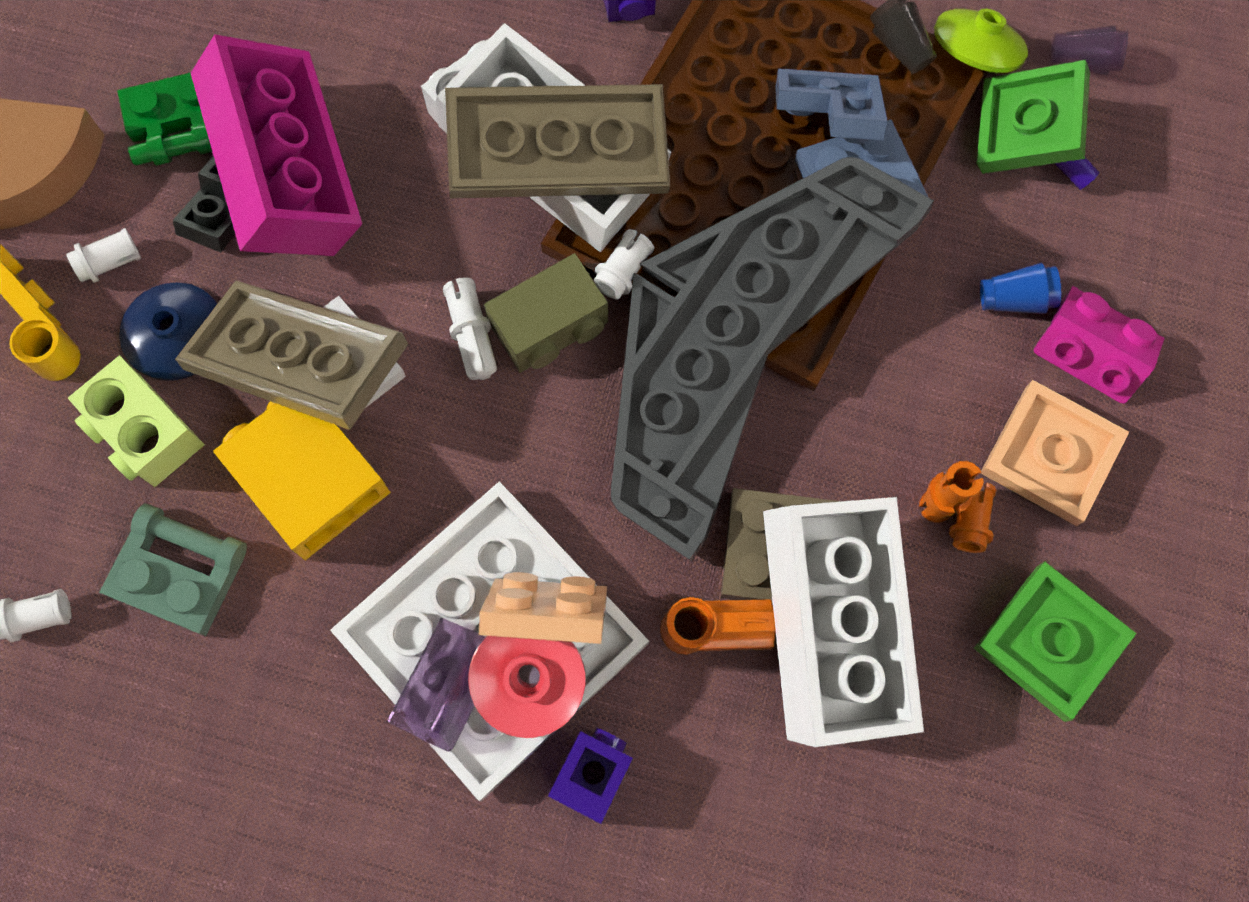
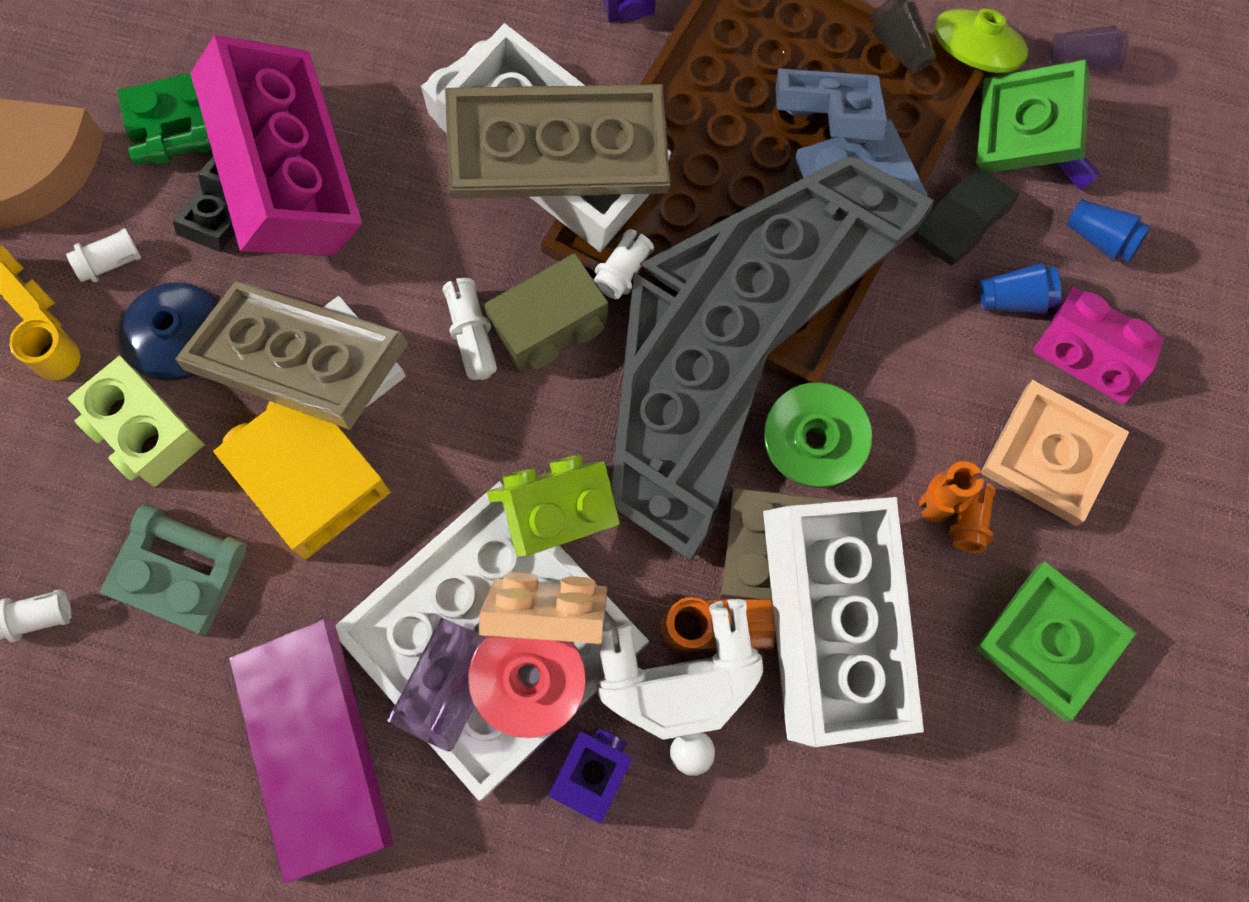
(310, 751): none -> magenta tile
(556, 505): none -> lime bracket
(684, 696): none -> white connector
(831, 414): none -> bright green dish
(964, 215): none -> pearl dark grey slope
(1109, 229): none -> blue cone

